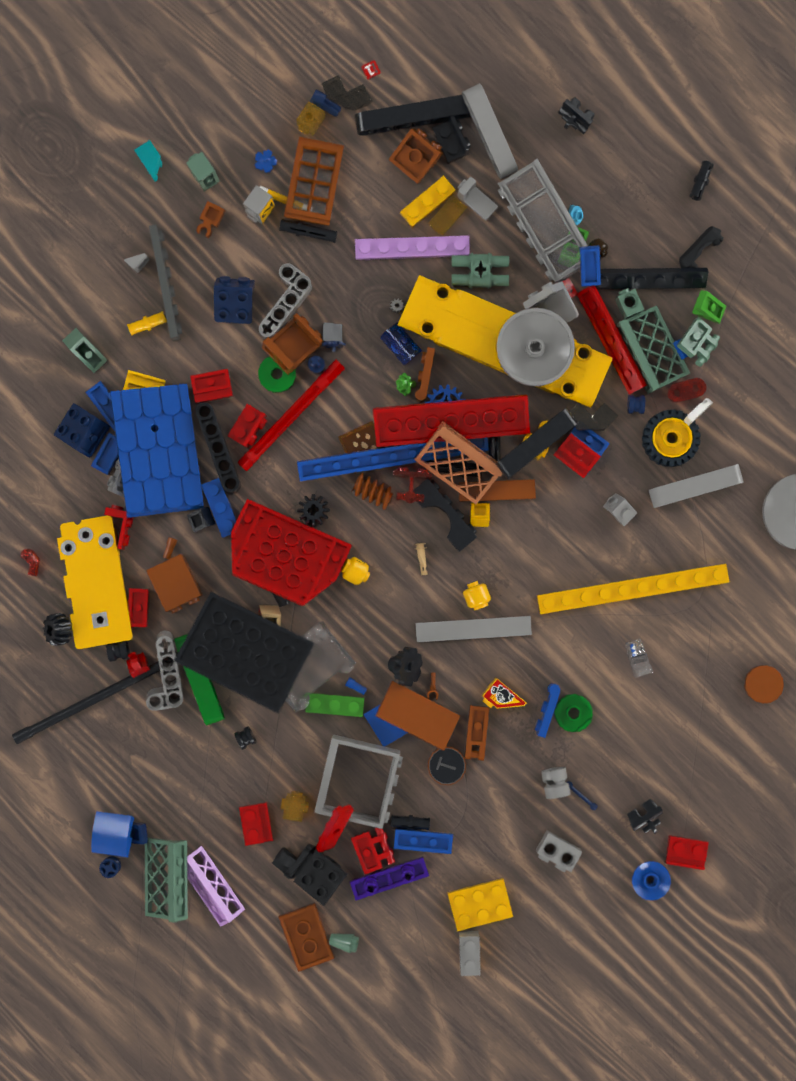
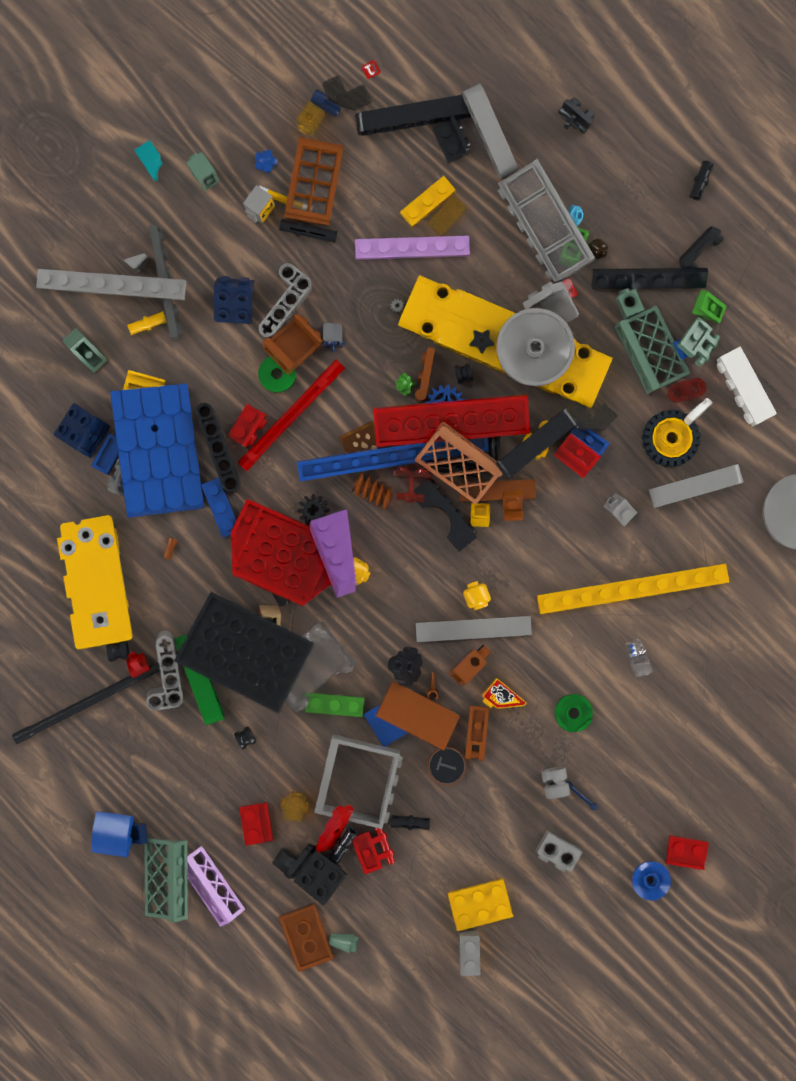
(33, 561): clear red arm -> none
(57, 629): black gear -> none
(102, 400): blue tile -> none
(108, 870): dark blue wheel -> none
(111, 284): none -> light grey plate
(117, 511): red bracket -> none
(138, 607): red plate -> none
(175, 583): dark orange brick -> none
(201, 519): black slope -> none
(211, 216): dark orange plate -> none
(211, 386): red plate -> none
(316, 365): dark blue piece -> none
(335, 549): none -> medium lavender wedge
(343, 844): none -> black pin
(356, 686): blue piece -> none
(389, 878): dark purple plate -> none
(400, 344): clear blue slope -> none
(416, 155): dark orange plate -> none
(421, 556): tan piece -> none
(423, 841): blue plate -> none
(463, 373): none -> black wheel
(464, 671): none -> dark orange torso
(473, 278): sand green pin -> none
(476, 199): light grey bracket -> none
(476, 341): none -> black plate
(512, 505): none -> dark orange bracket
(548, 709): blue plate -> none
(590, 265): blue tile -> none
(611, 339): red plate -> none
(636, 404): dark blue wheel -> none
(652, 812): black hips -> none
(745, 386): none -> white brick
(764, 684): dark orange tile -> none

